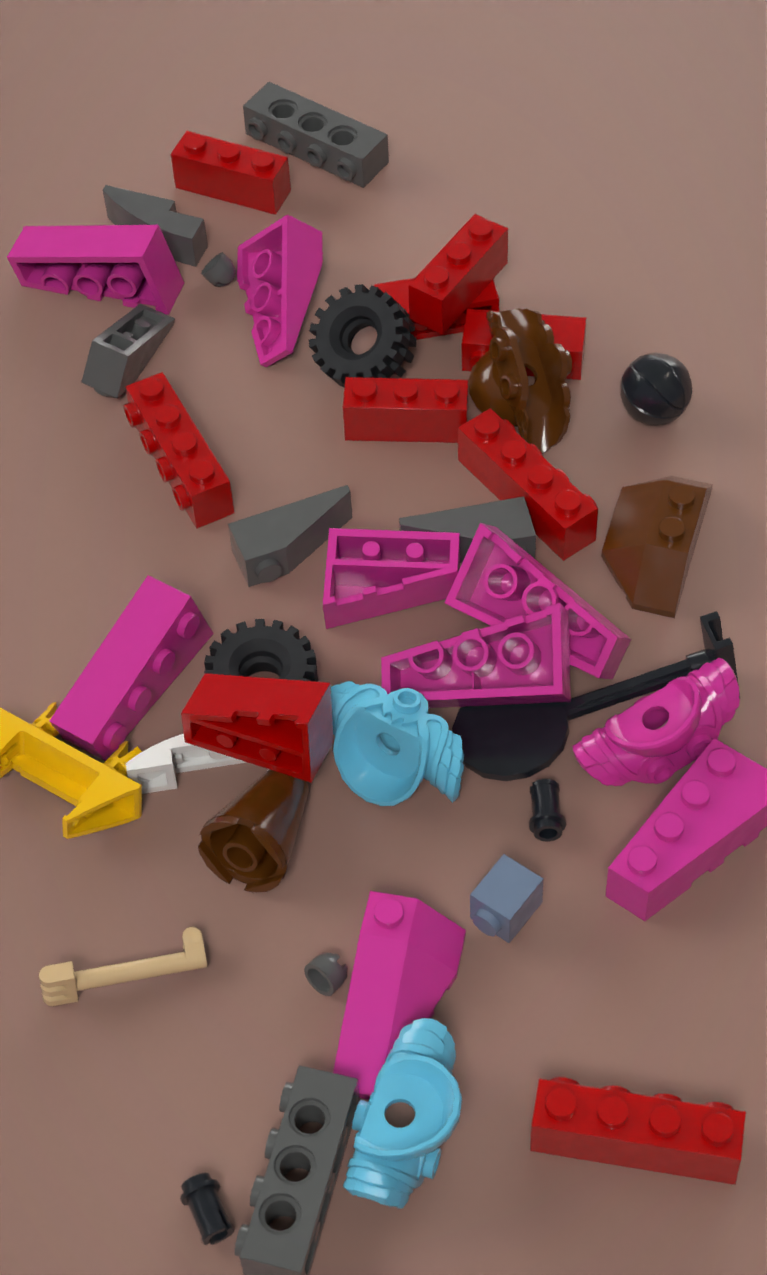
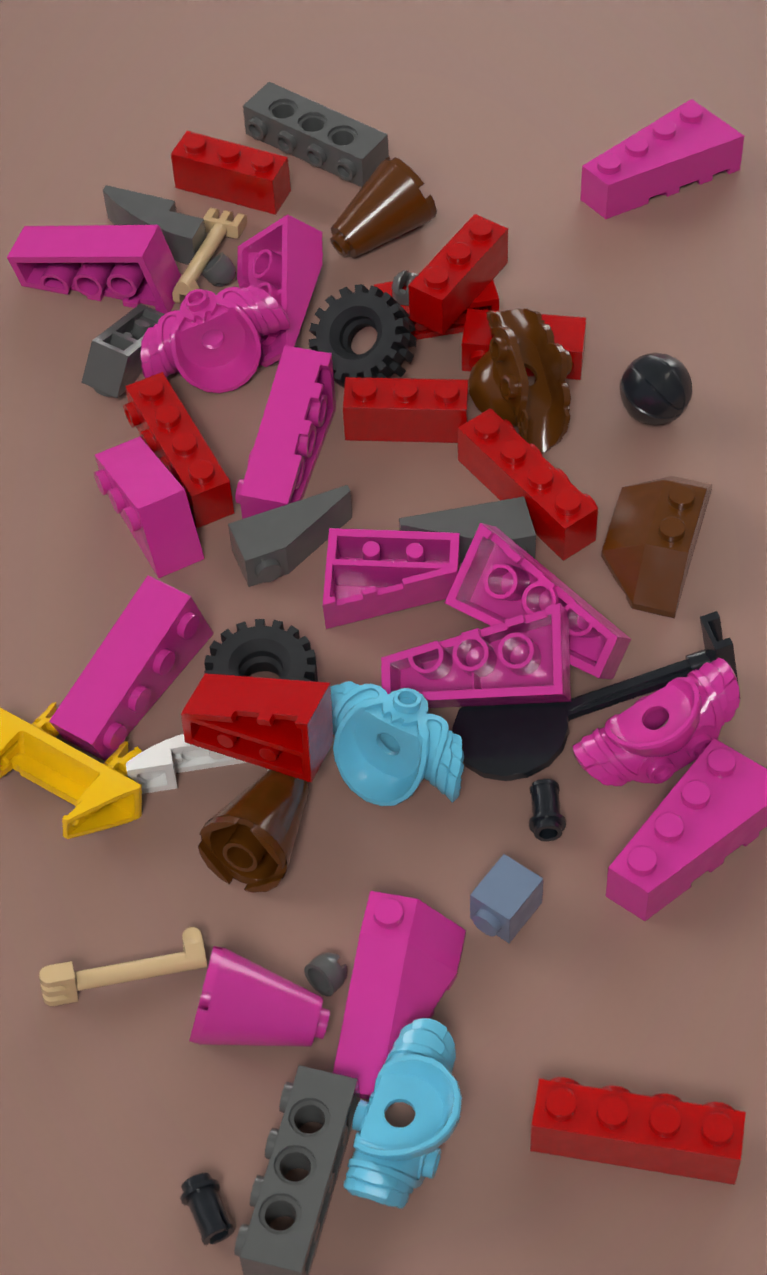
(150, 505): none -> dark pink wedge
(213, 337): none -> dark pink piece
(216, 230): none -> tan hinge
(254, 1006): none -> dark pink cone
(290, 432): none -> dark pink wedge
(382, 210): none -> reddish brown cone
(402, 279): none -> dark grey hinge
(660, 159): none -> dark pink wedge

